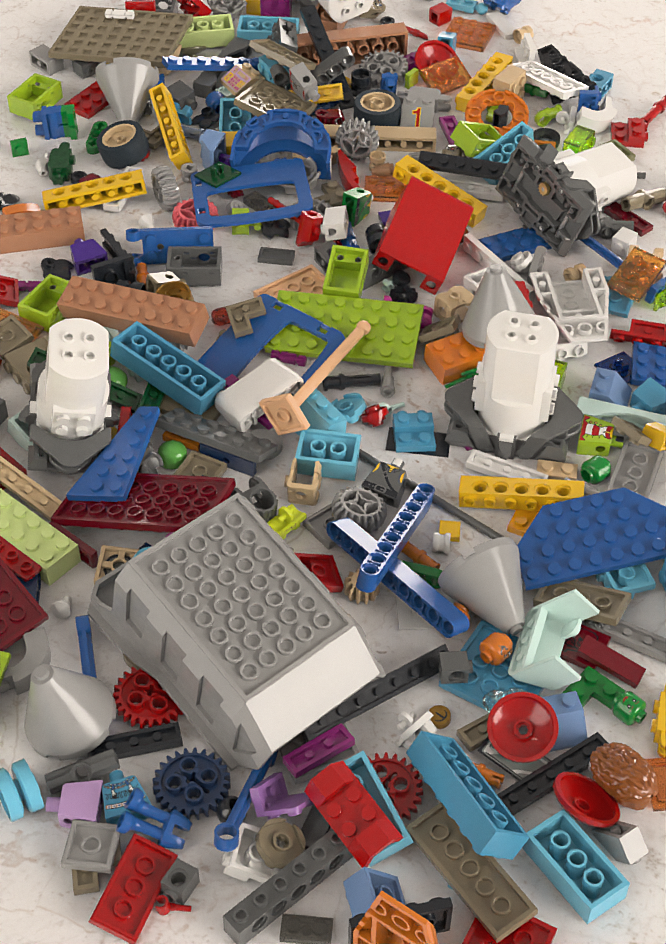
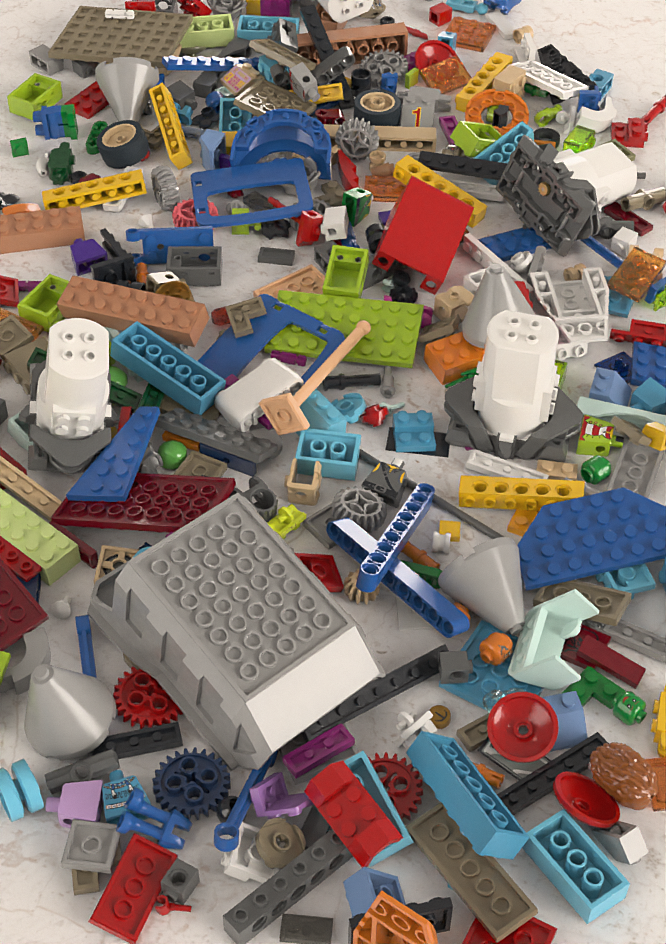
(59, 268): black plate -> none
(187, 169): light grey wheel -> none
(217, 174): dark green piece -> none

